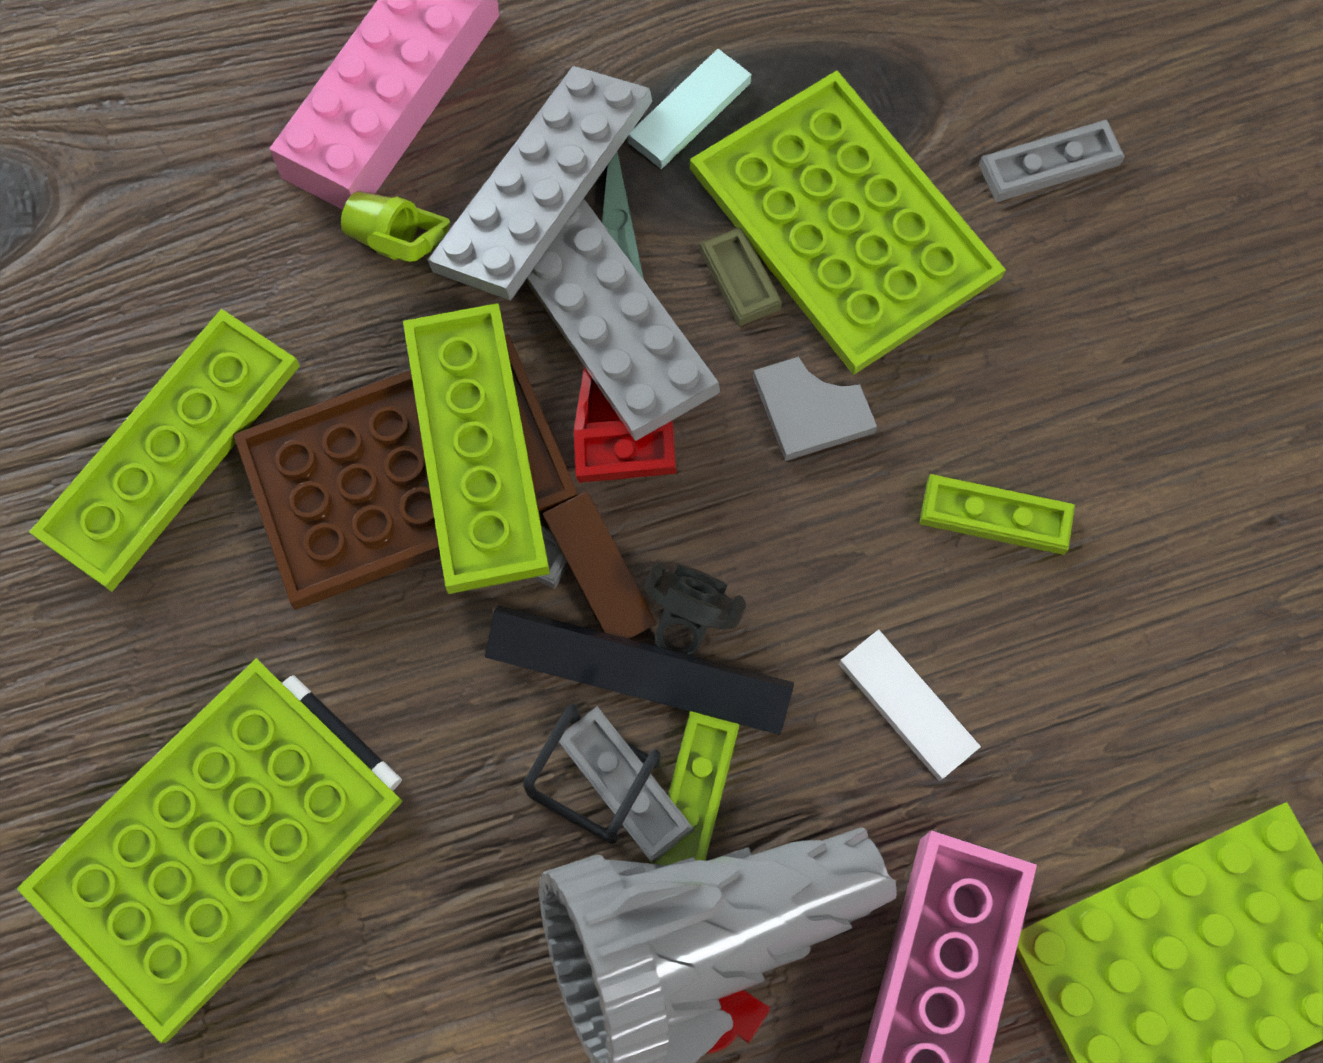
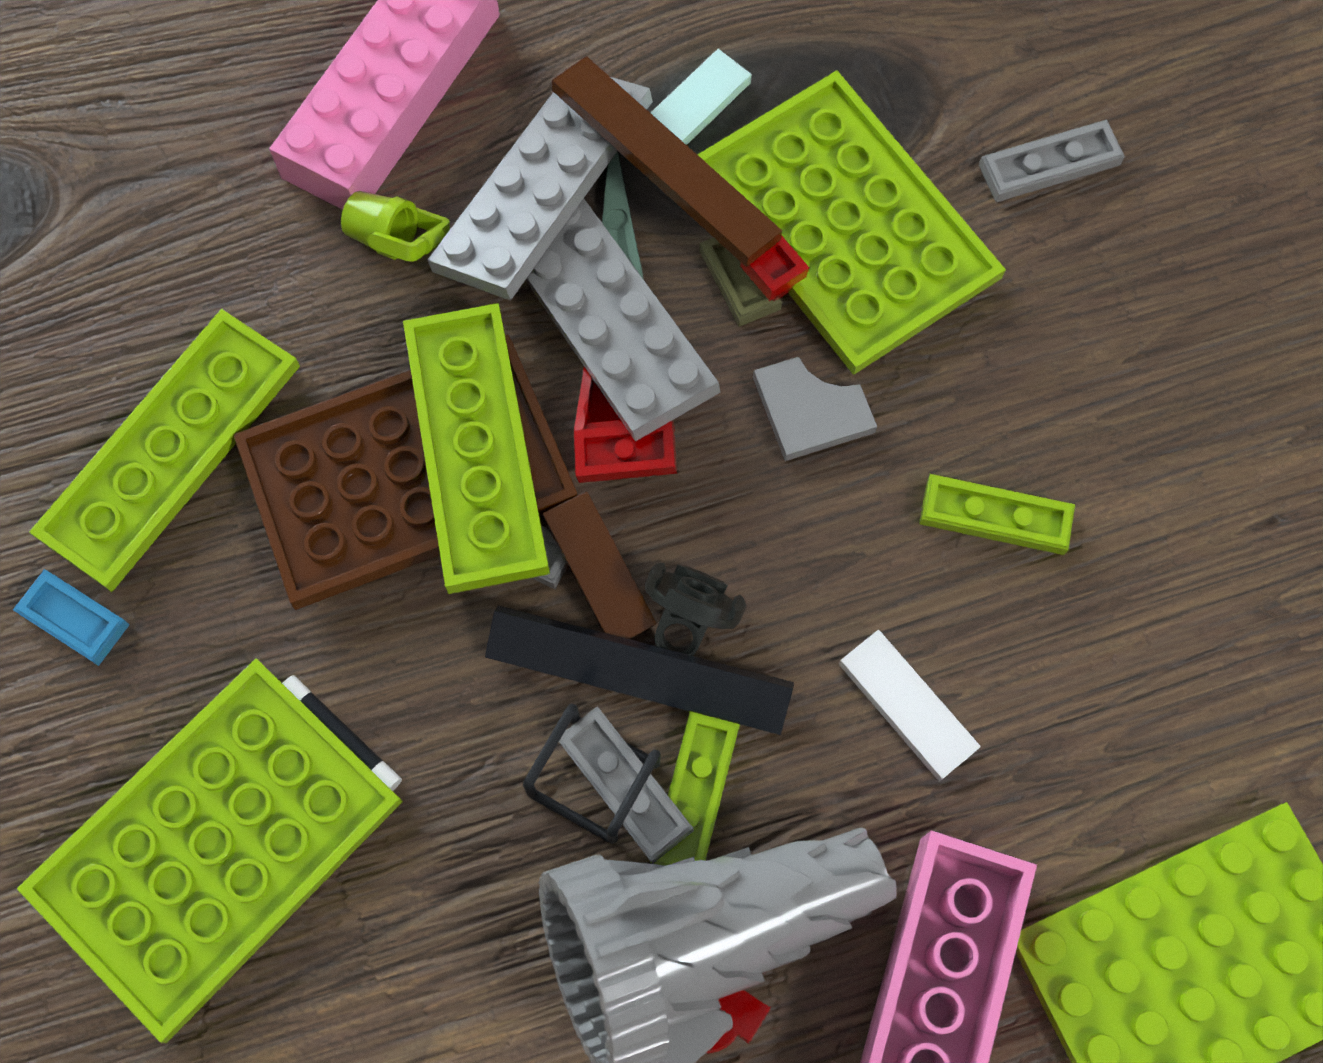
(71, 617): none -> dark azure tile
(667, 161): none -> reddish brown tile
(777, 270): none -> red tile

